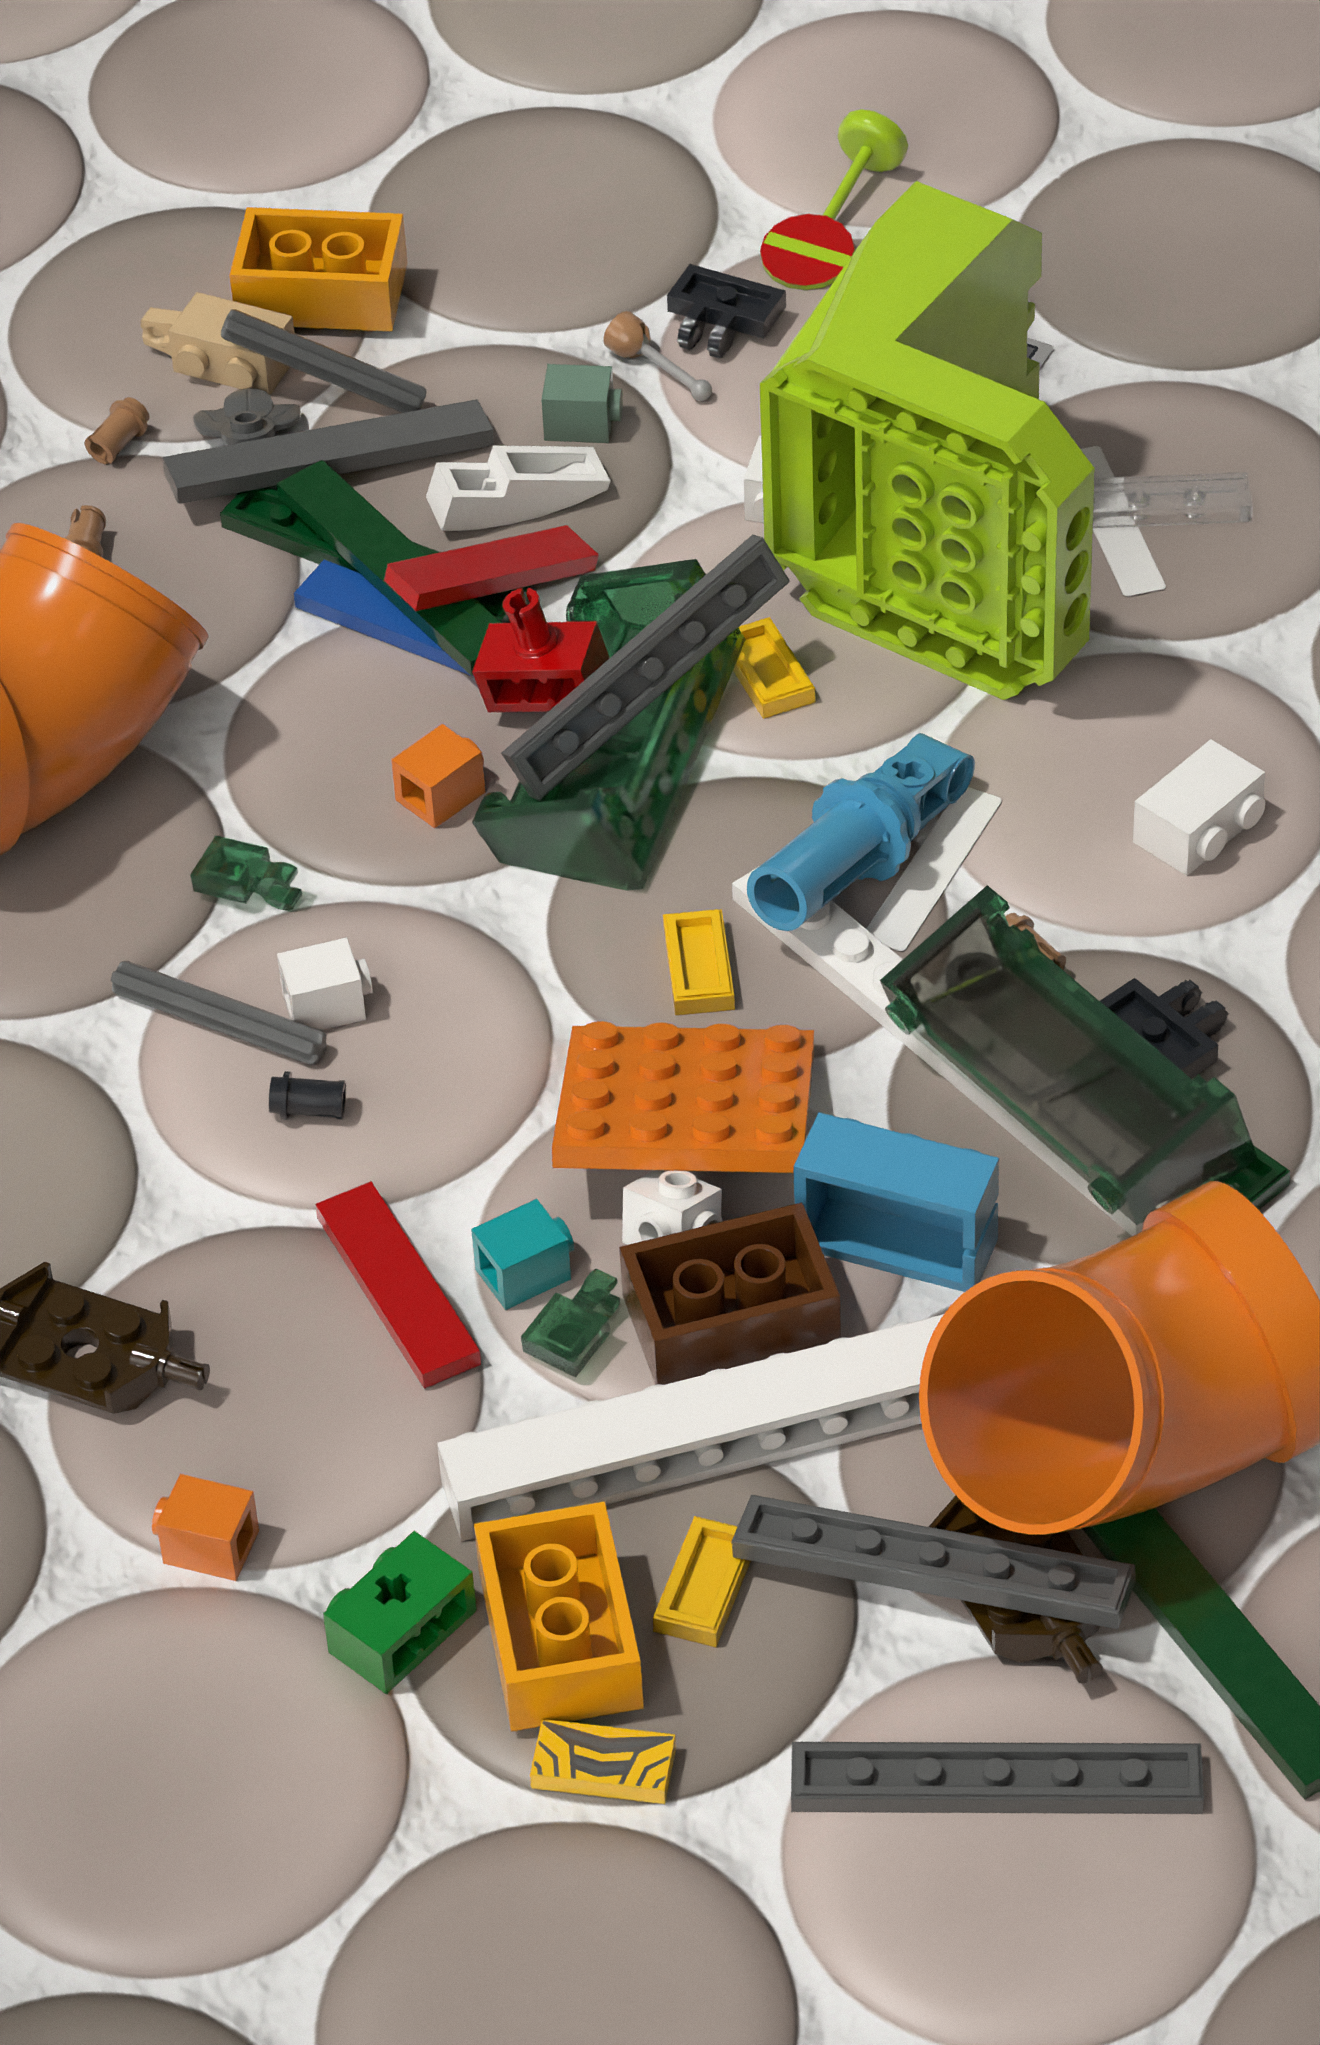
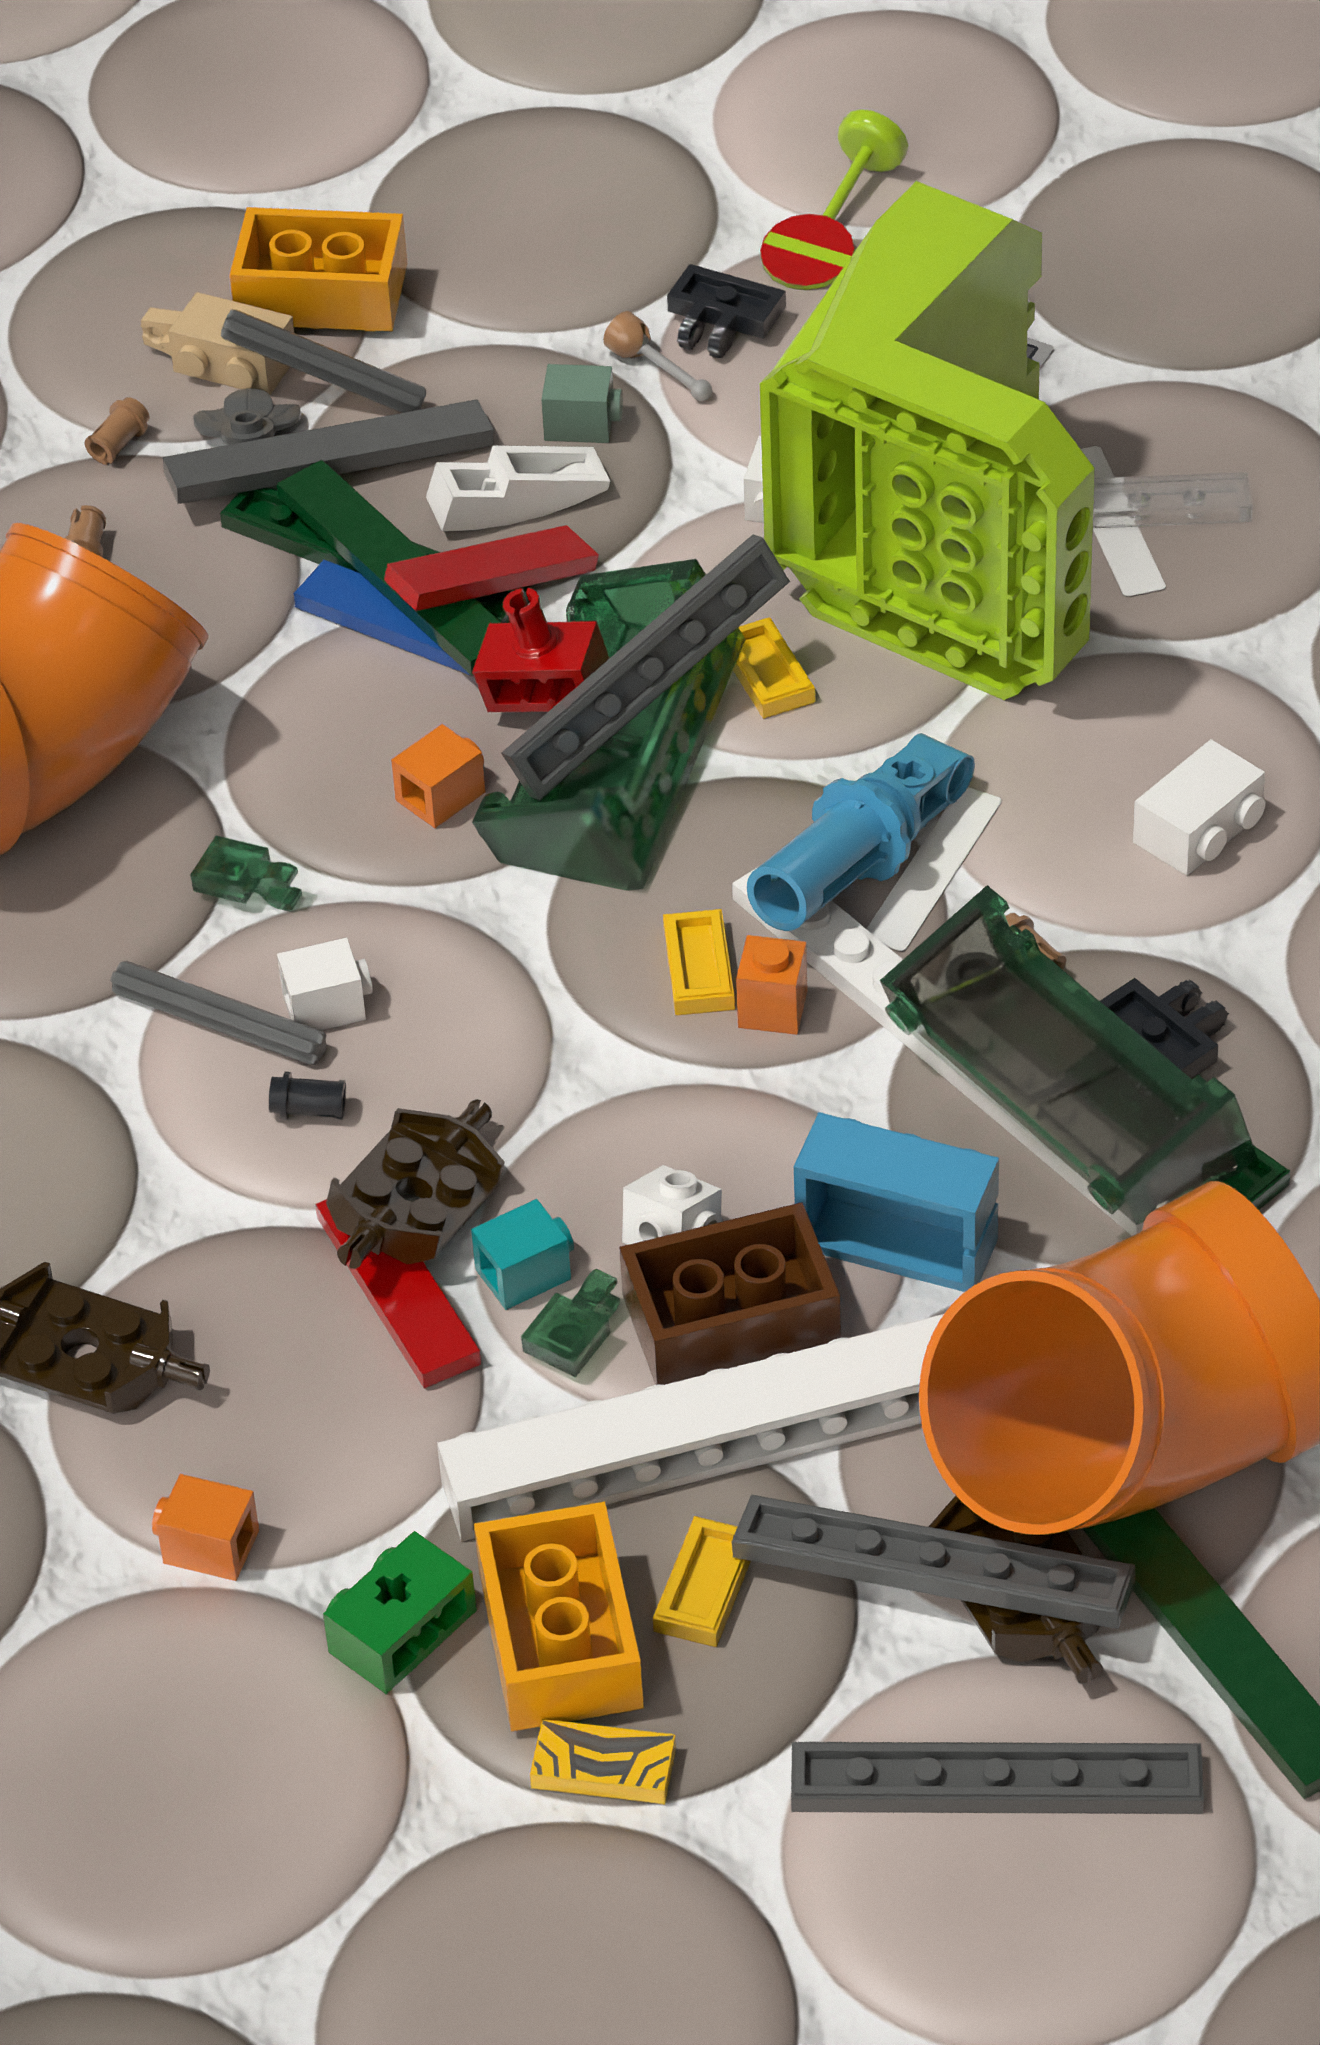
(421, 1156): none -> dark brown plate
(684, 1098): orange plate -> none
(772, 984): none -> orange brick

